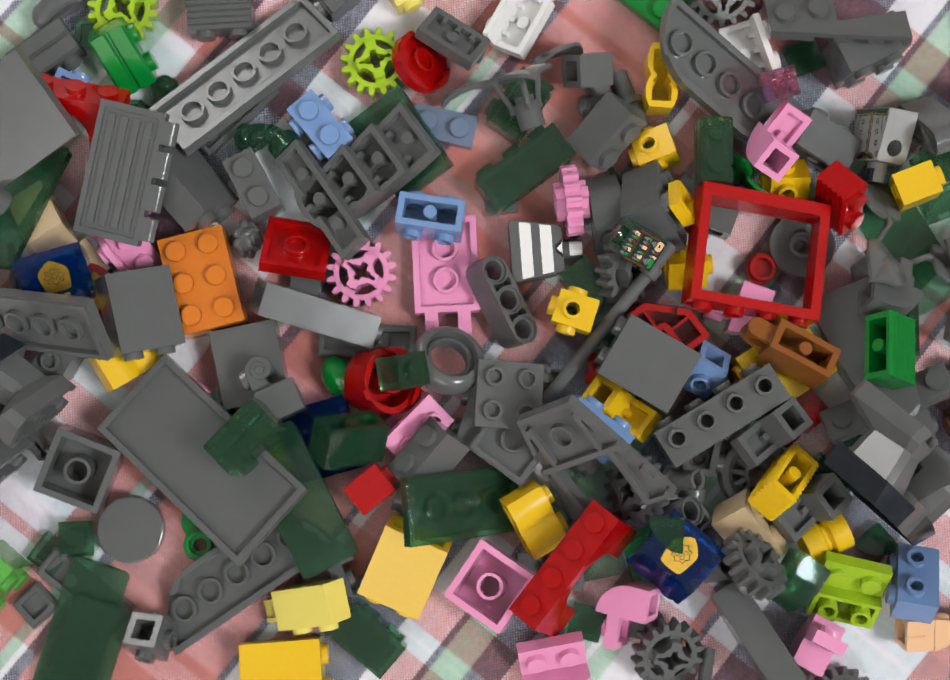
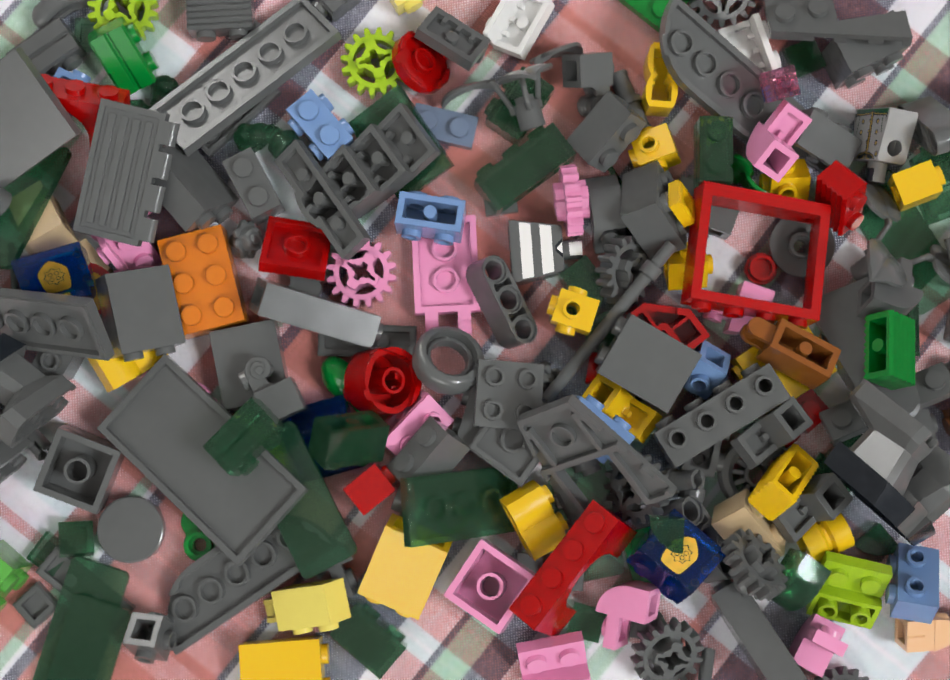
(402, 371): clear green brick -> none
(636, 243): brick -> none

